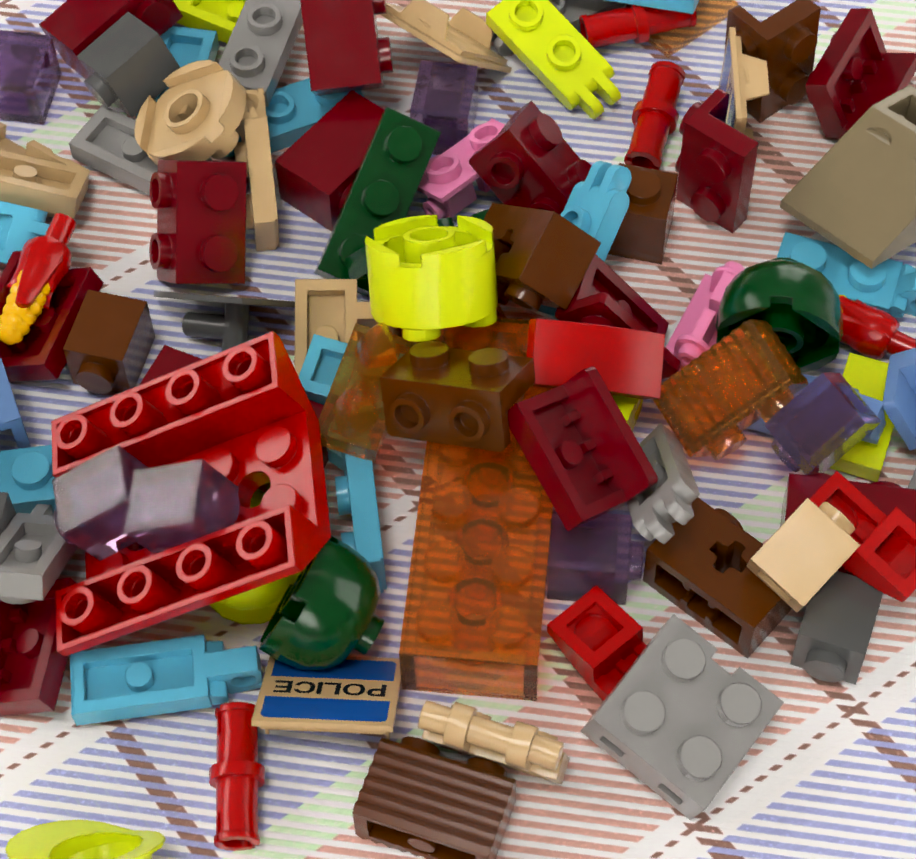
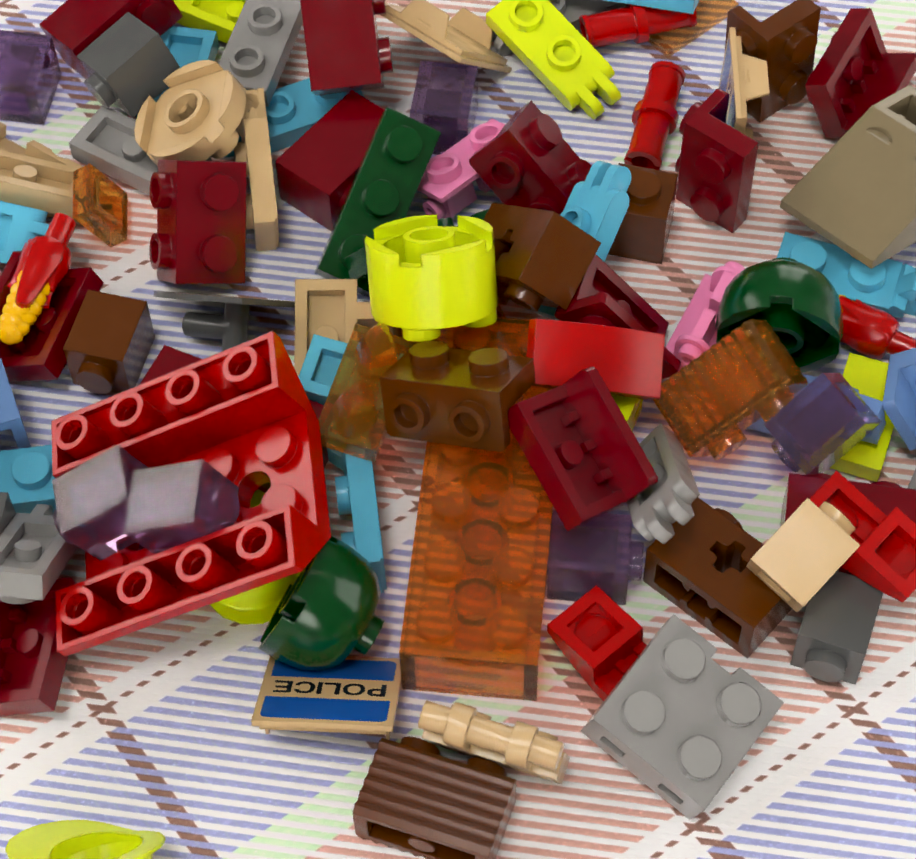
(100, 205): none -> clear orange tile
(158, 678): medium azure hinge -> none
(236, 778): red pin -> none

